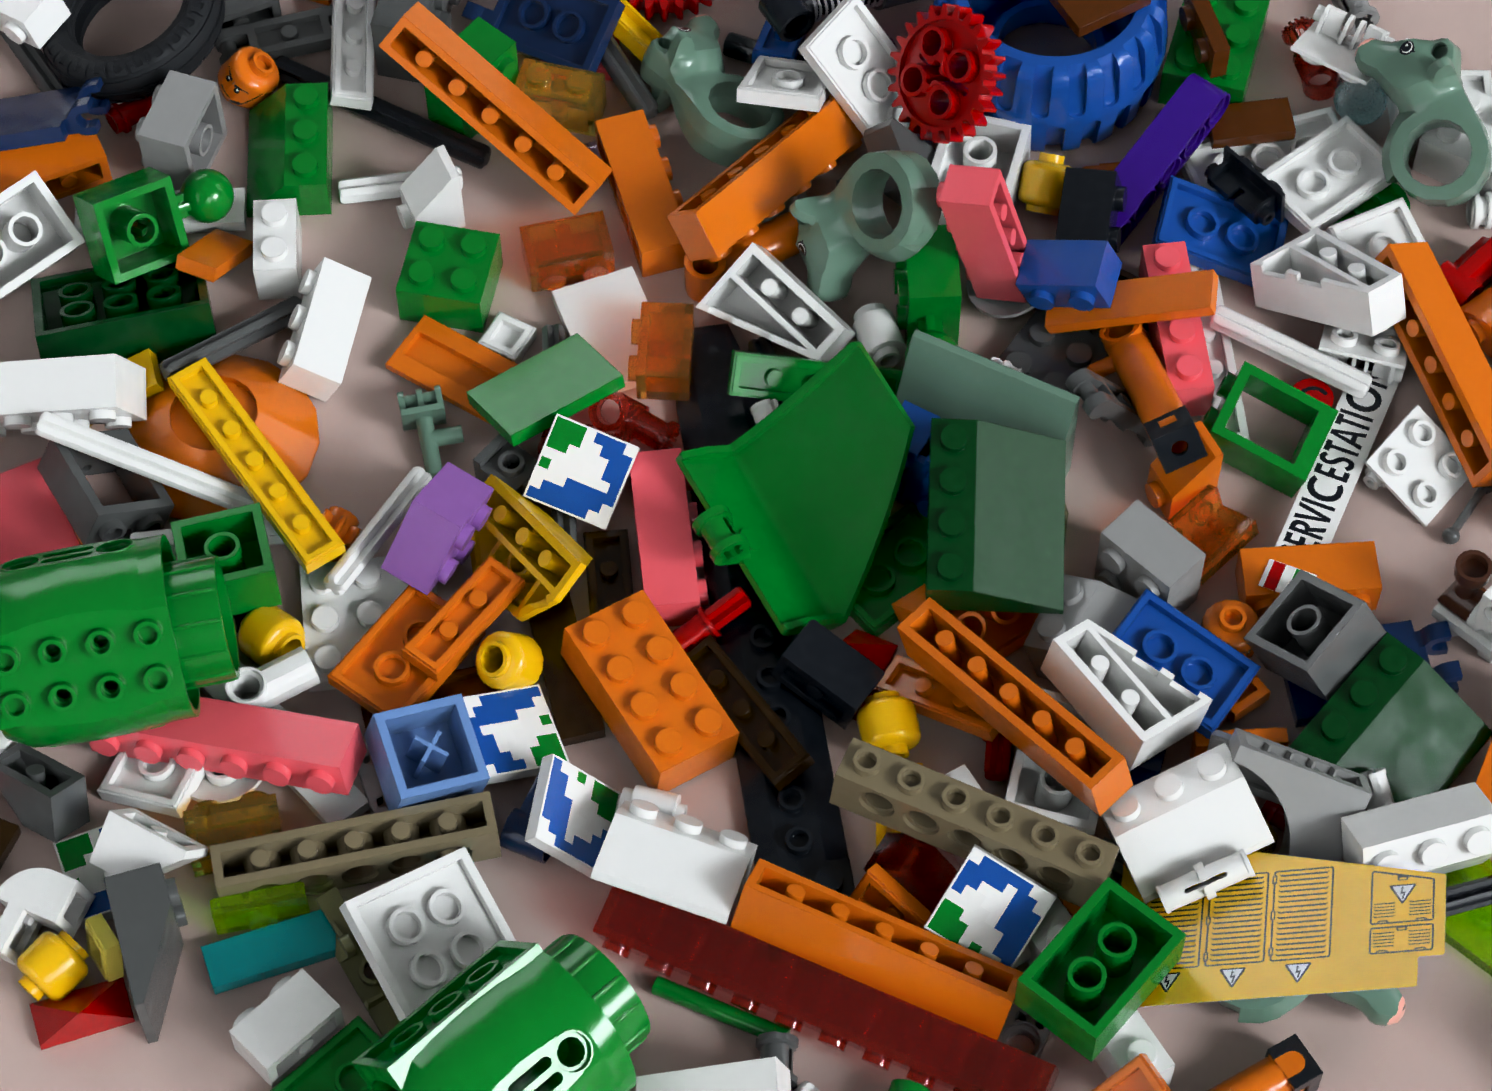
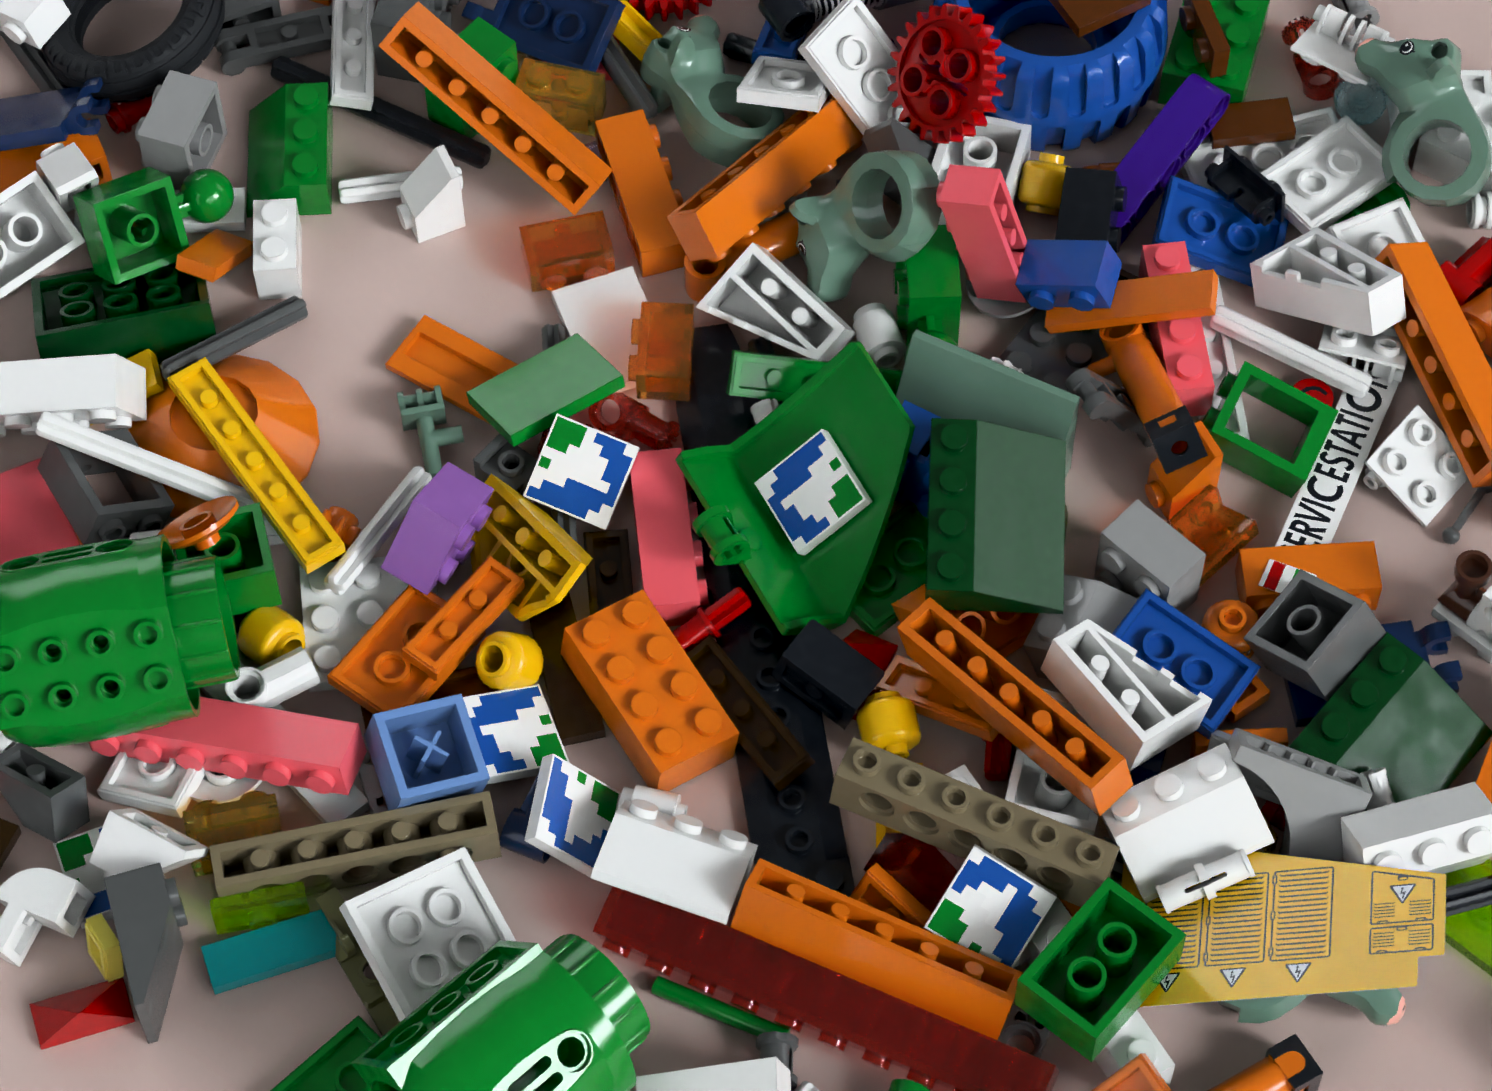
(52, 966): yellow head -> none
(66, 173): none -> white slope
(201, 524): none -> orange dish
(248, 77): orange head -> none
(286, 1027): white brick -> none
(323, 329): white brick -> none
(449, 276): green brick -> none
(509, 337): white tile -> none
(813, 492): none -> tile

